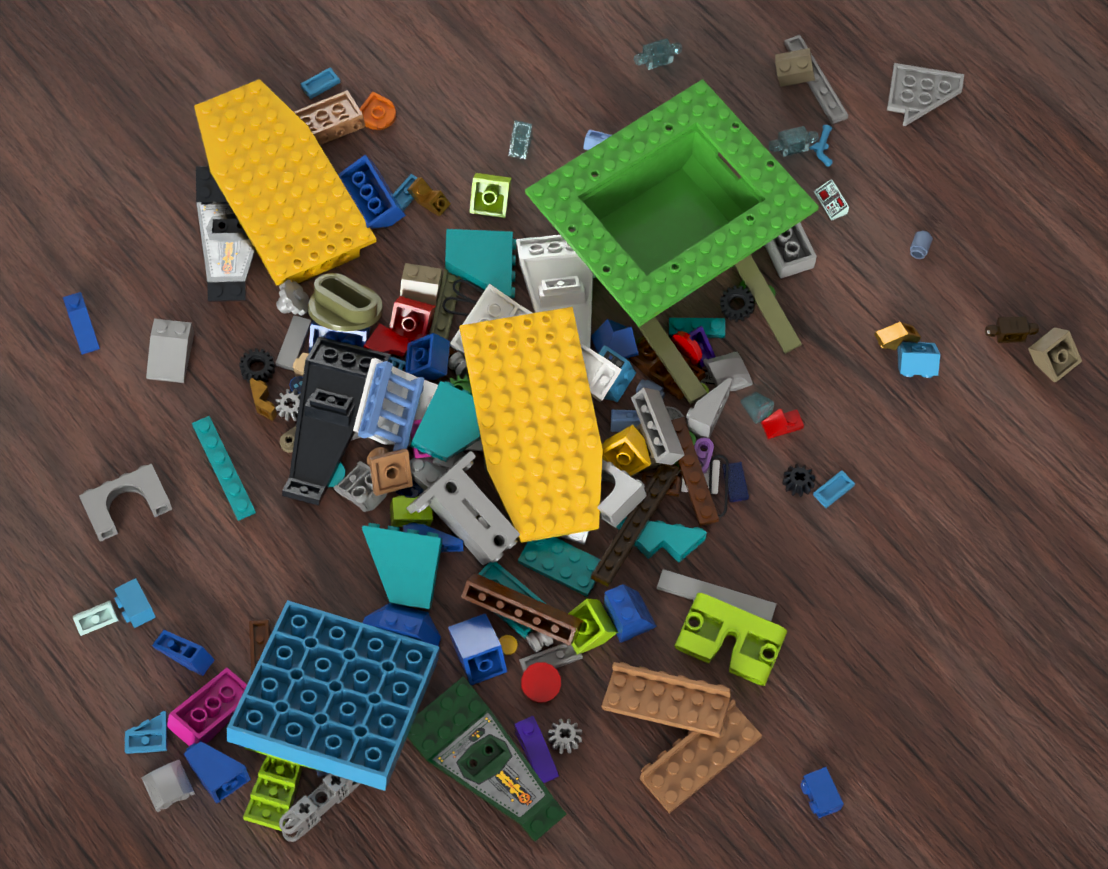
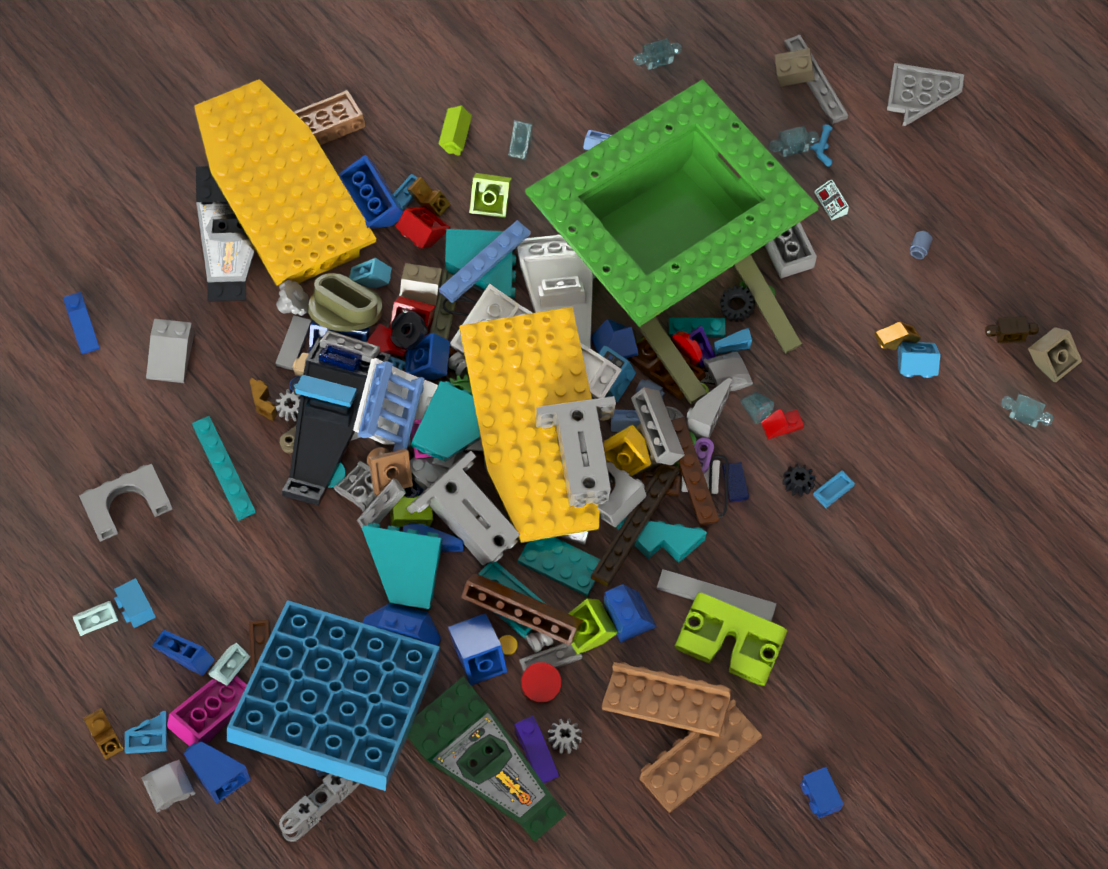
(103, 733): none -> pearl gold slope
(229, 664): none -> light aqua slope
(253, 357): black tyre -> none
(273, 791): lime slope -> none
(320, 83): dark azure tile -> none
(326, 390): none -> dark azure tile
(340, 357): none -> clear blue tile
(350, 344): none -> light grey tile
(371, 273): none -> medium azure slope
(378, 112): orange tile -> none
(382, 504): none -> light grey tile
(416, 333): none -> black plate
(421, 226): none -> red slope
(455, 130): none -> lime brick
(484, 261): none -> medium blue plate
(581, 446): none -> light grey brick
(735, 342): none -> dark azure slope
(1027, 410): none -> clear light blue piece

